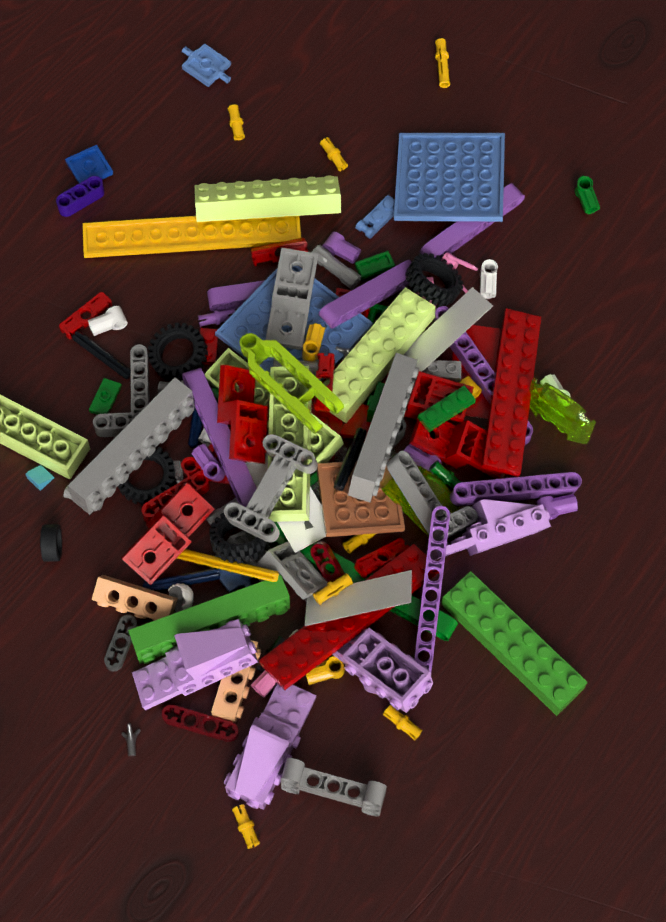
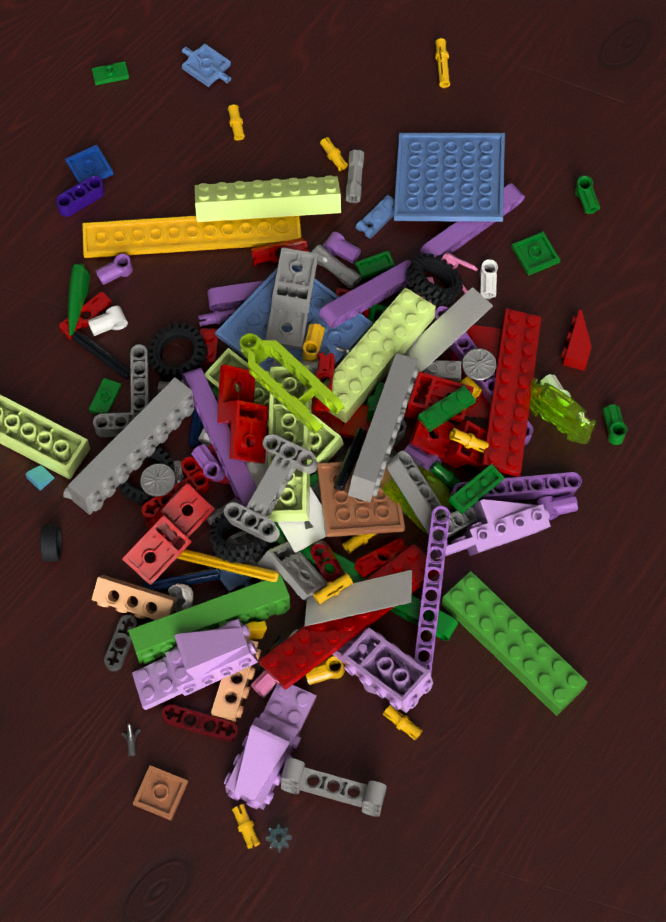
(77, 293): none -> green piece
(110, 73): none -> green plate
(113, 270): none -> medium lavender piece
(158, 480): none -> light grey wheel
(160, 792): none -> nougat plate
(257, 629): none -> yellow plate
(285, 837): none -> clear light blue gear
(353, 187): none -> light grey axle
(468, 440): none -> yellow pin
(476, 489): none -> green plate
(479, 364): none -> light grey wheel
(535, 253): none -> green tile
(579, 347): none -> red slope
(614, 424): none -> green piece

